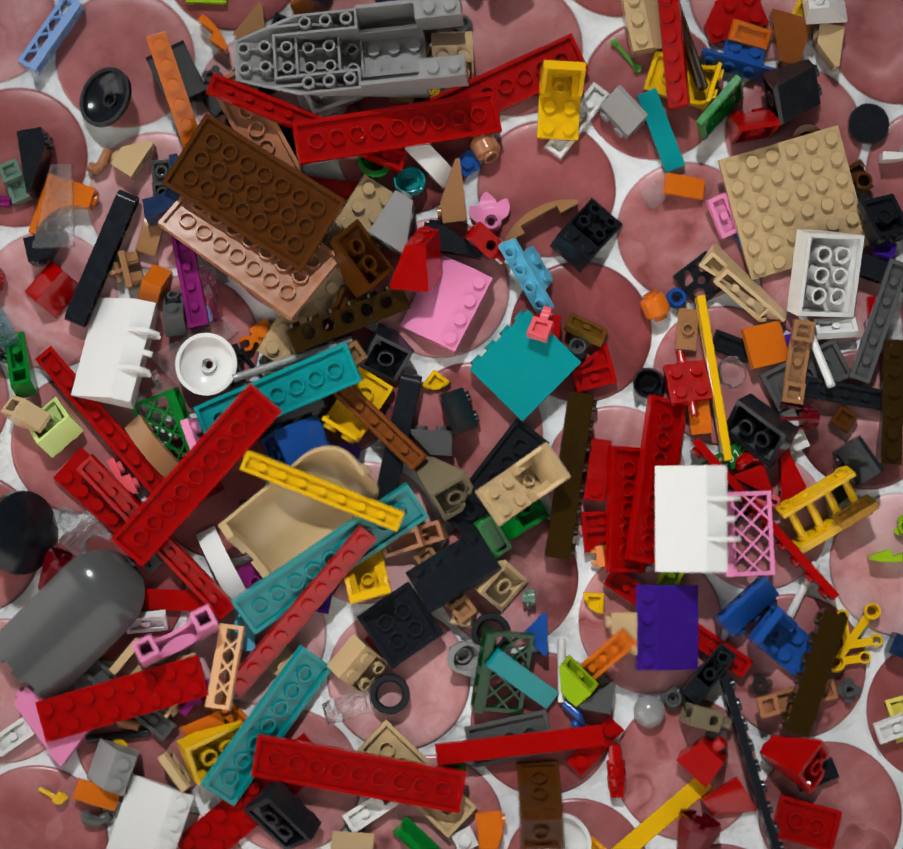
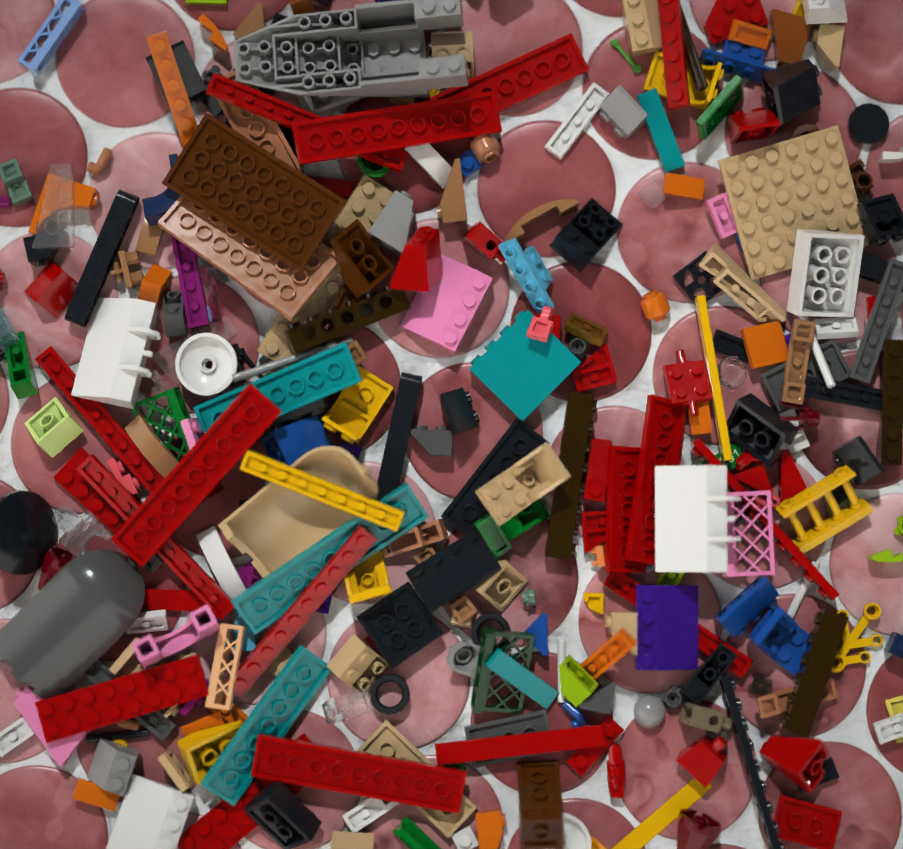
(25, 414): tan slope -> none
(35, 155): black slope -> none
(59, 798): yellow hand -> none
(95, 821): dark grey arm -> none
(105, 97): black dish -> none
(132, 158): tan slope -> none
(159, 170): dark grey slope -> none
(258, 333): orange plate -> none
(381, 426): dark orange tile -> none
(386, 353): black slope -> none
(410, 180): teal hair -> none
(435, 381): yellow tile -> none
(445, 485): dark tan slope -> none
(452, 243): black slope -> none
(467, 25): dark grey plate -> none
(490, 209): bright pink plate -> none
(560, 99): yellow bracket -> none
(648, 382): black hair -> none
(676, 291): blue plate -> none
(686, 330): medium nougat plate -> none
(728, 799): red slope -> none
(842, 690): dark grey plate -> none
(843, 418): reddish brown plate -> none
(855, 511): pearl gold plate -> none
(885, 252): dark purple plate -> none

